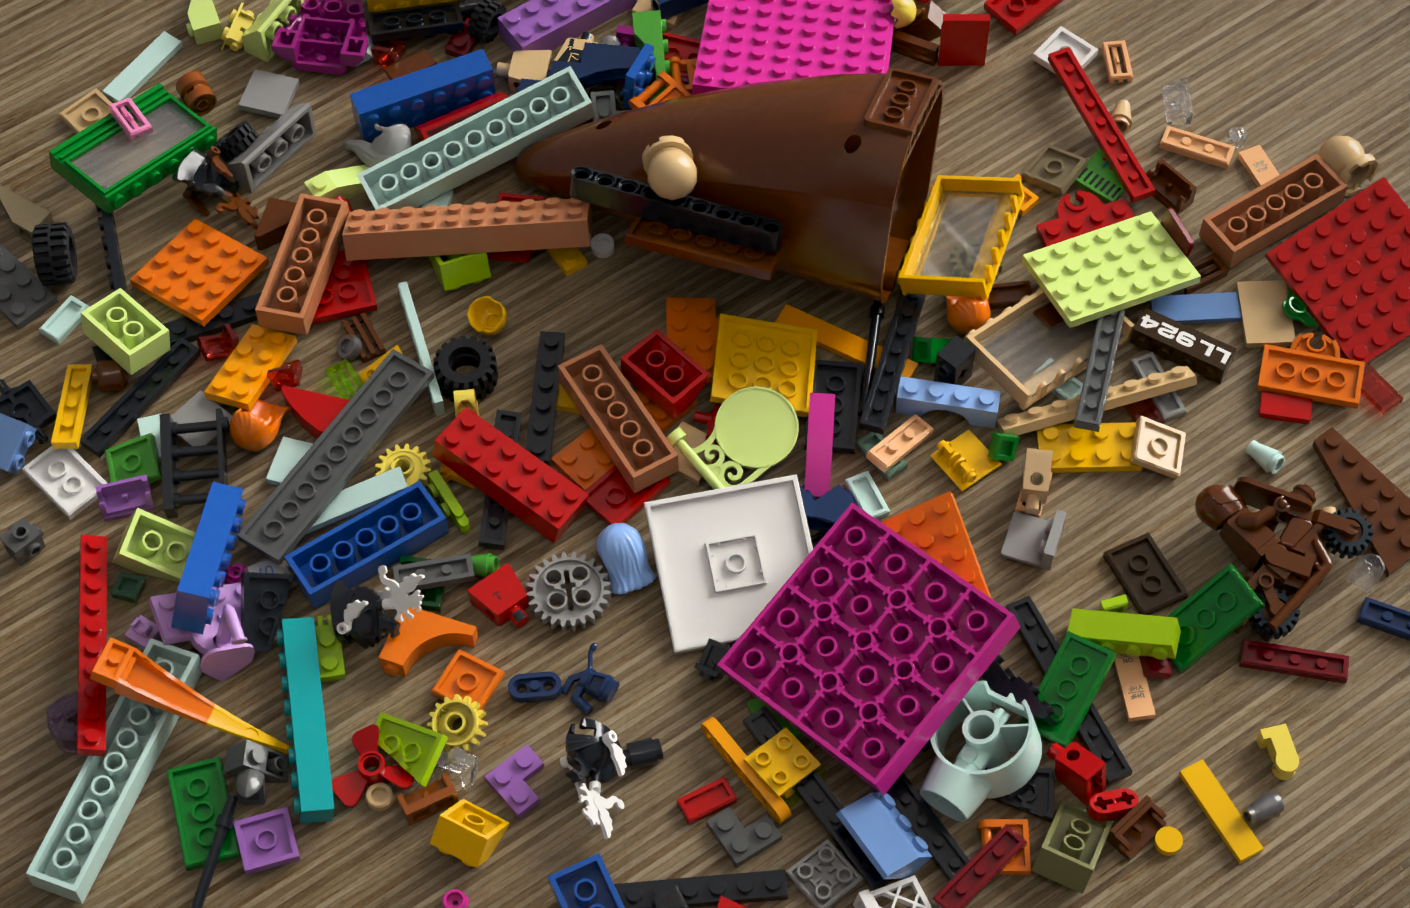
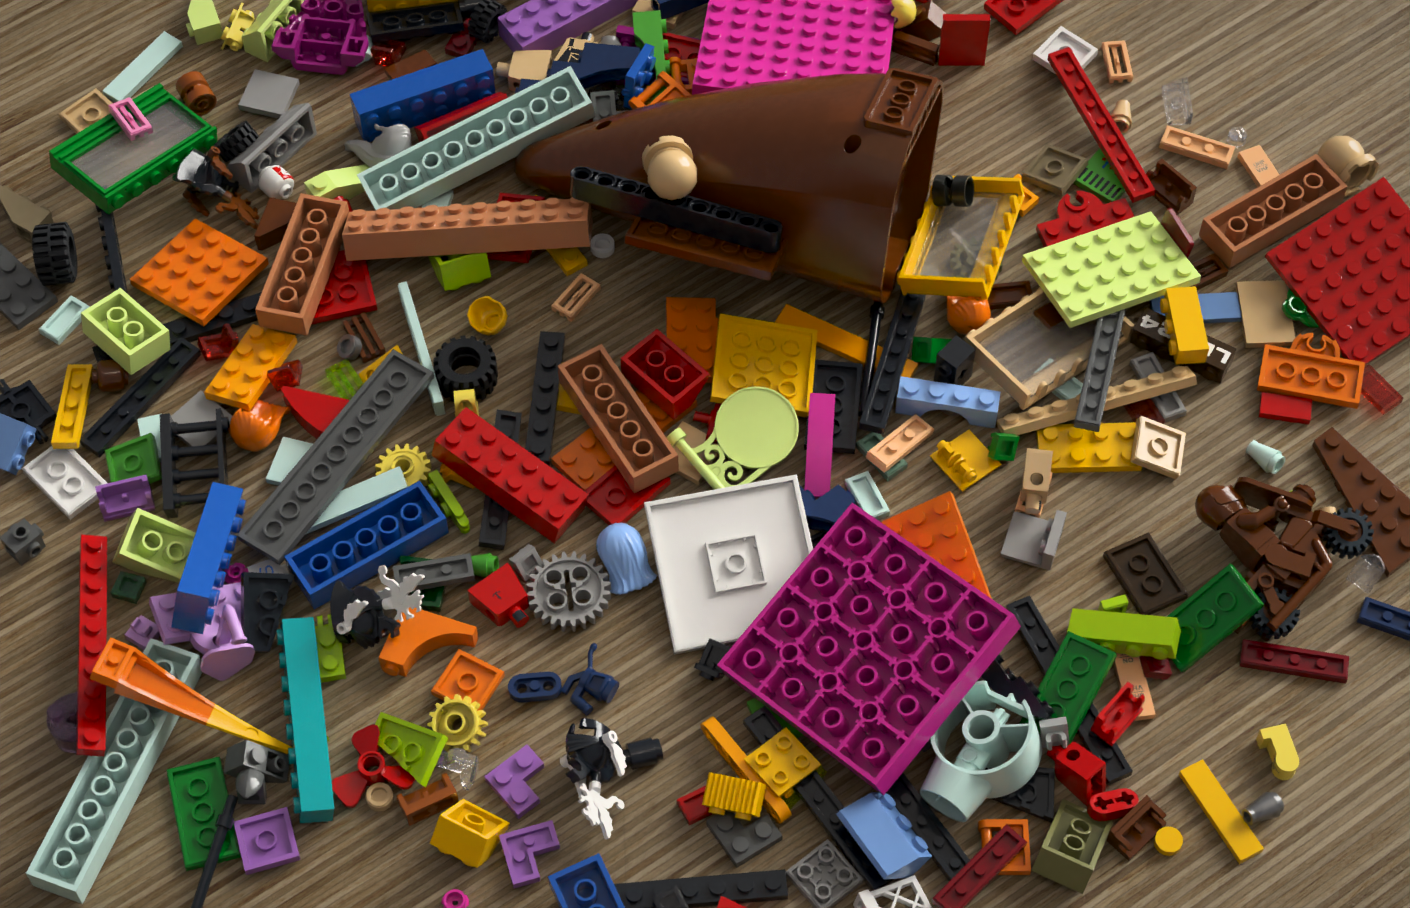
(276, 182): none -> white head
(522, 846): none -> medium lavender plate
(525, 562): none -> light grey tile
(572, 313): none -> light nougat tile
(733, 795): none -> yellow brick
(956, 191): none -> pearl dark grey wheel
(1054, 732): none -> light grey tile
(1118, 715): none -> red hinge
(1184, 325): none -> yellow brick

